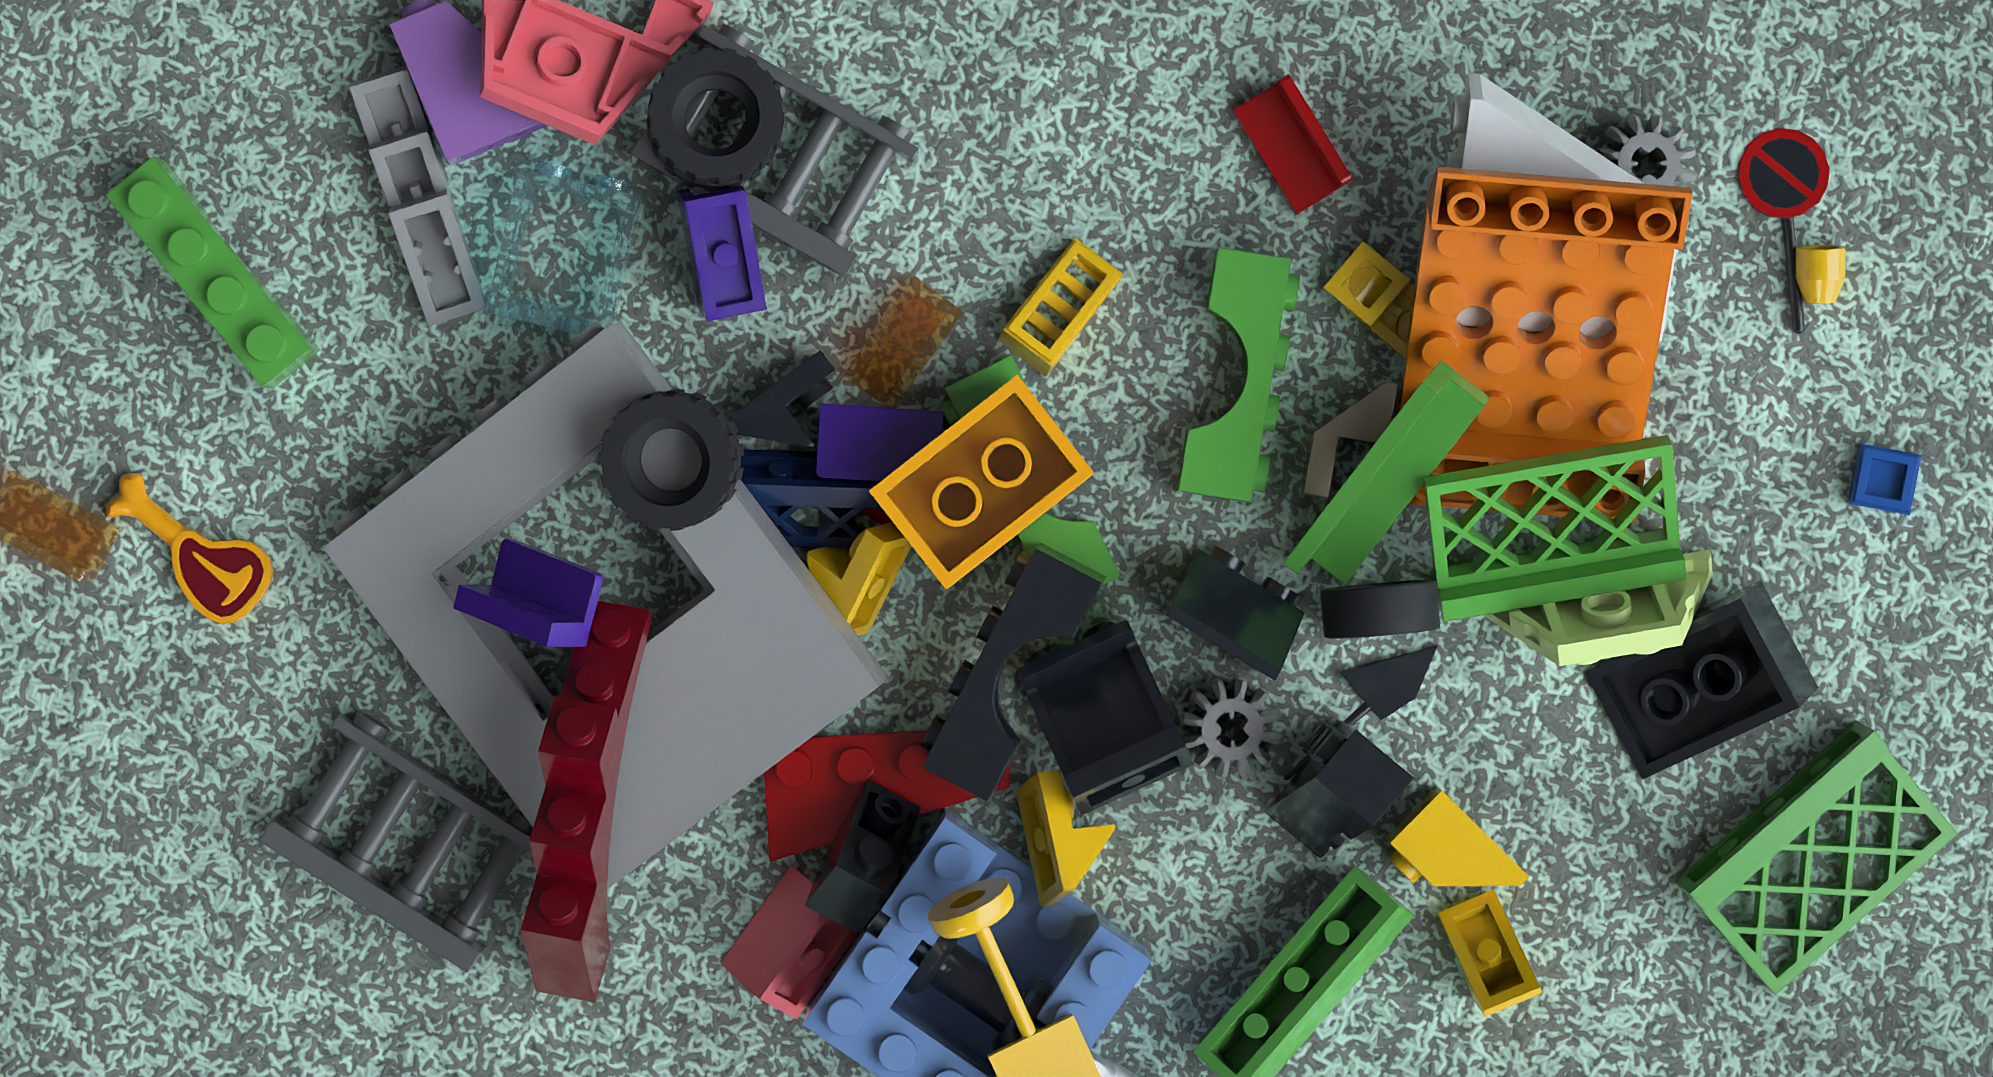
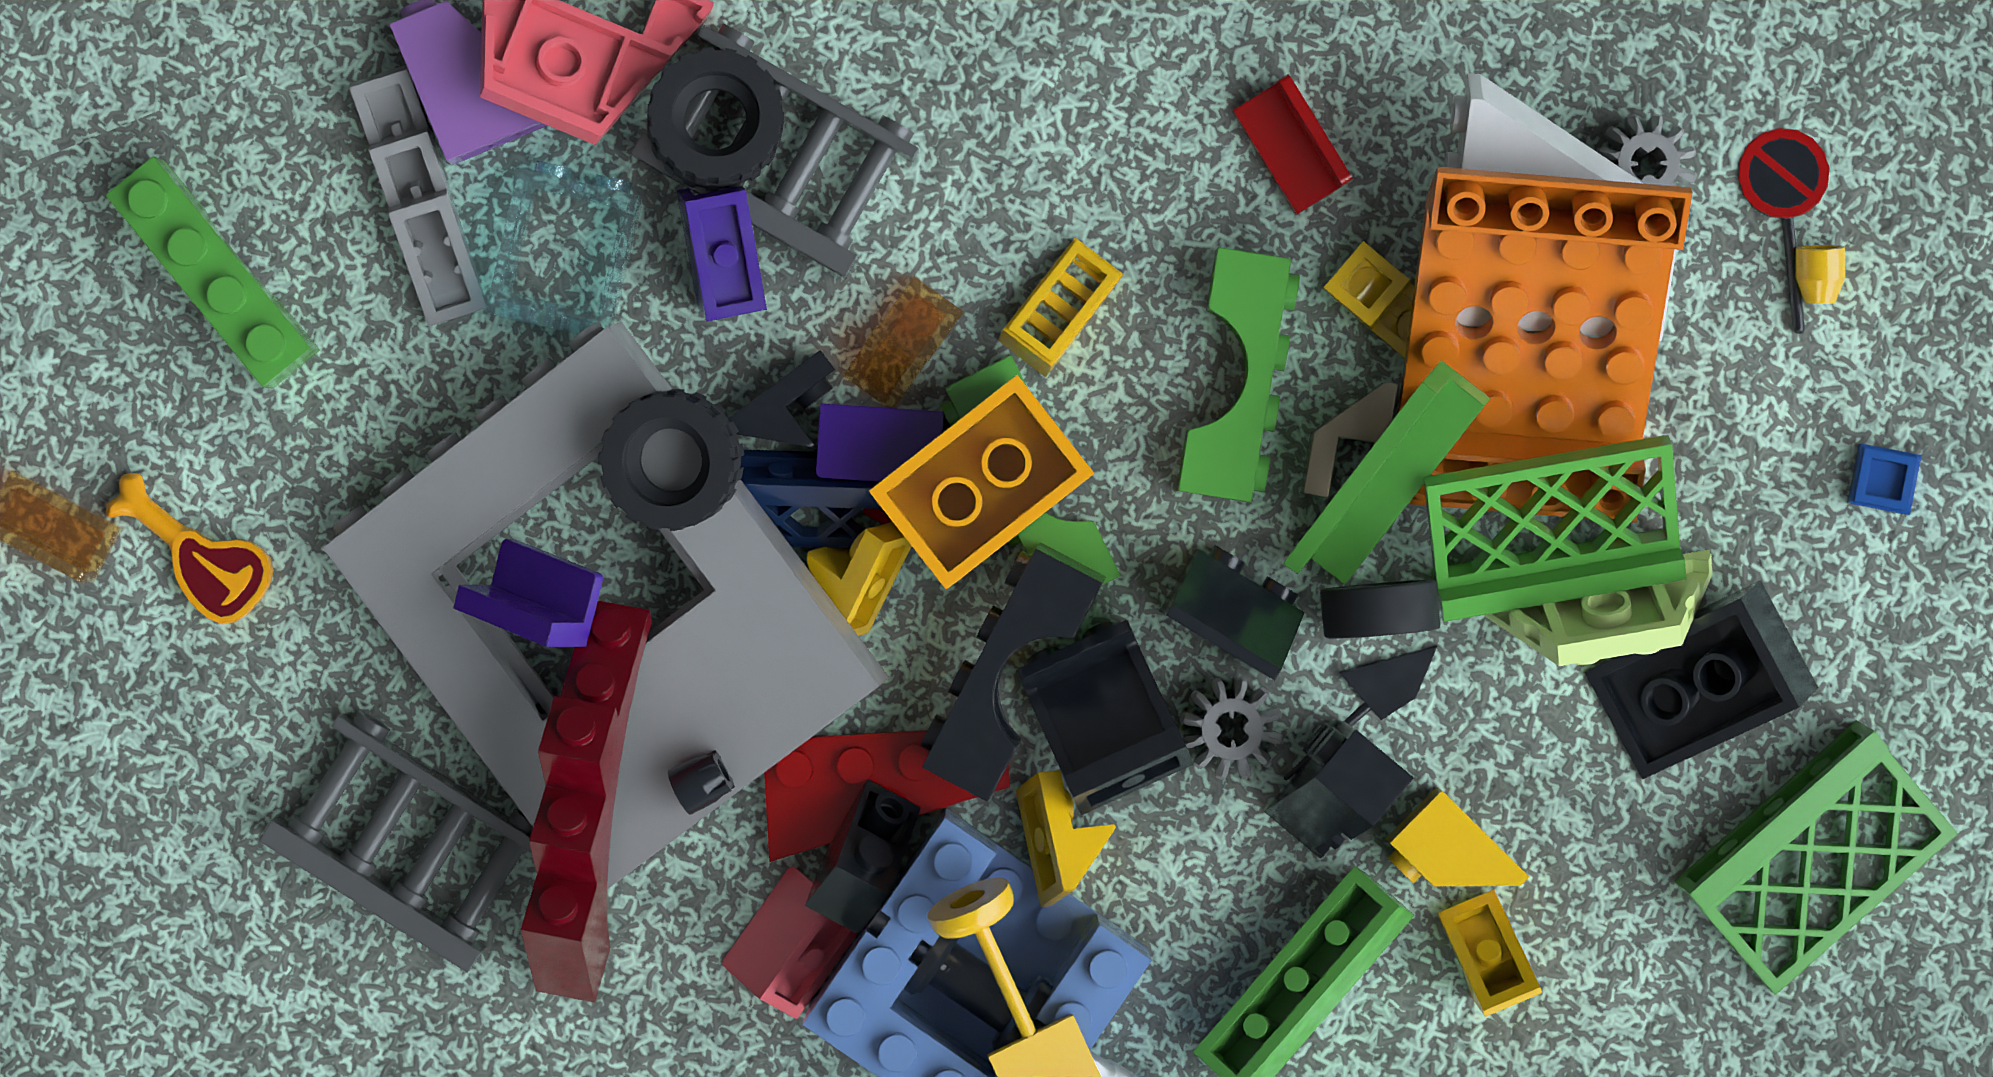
(700, 782): none -> black hose

